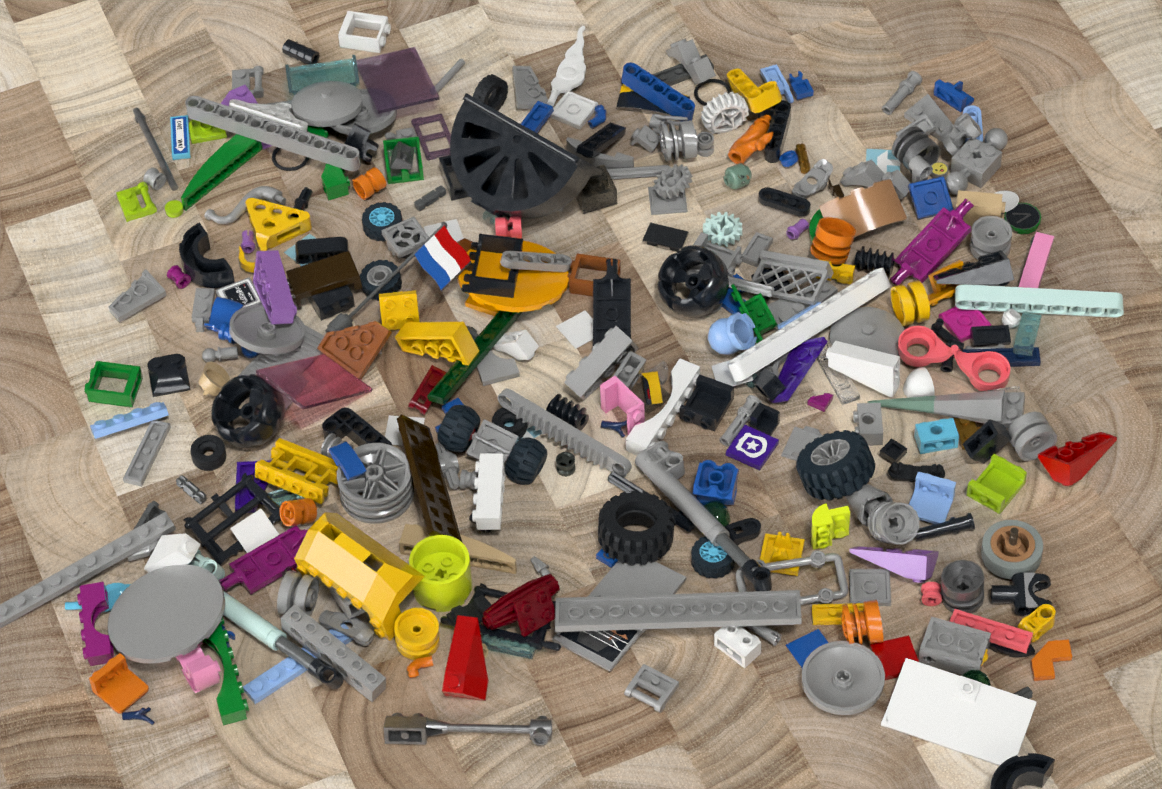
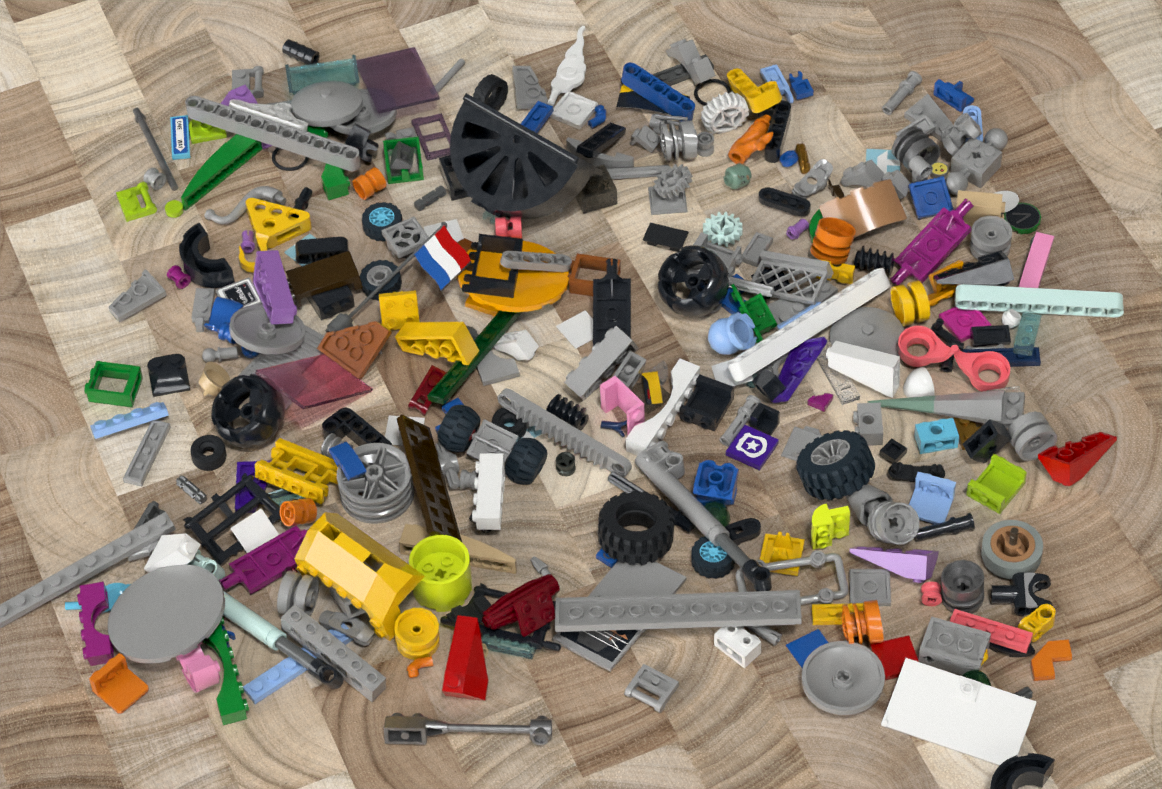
(140, 714): dark blue bar -> none
(366, 21): white window -> none

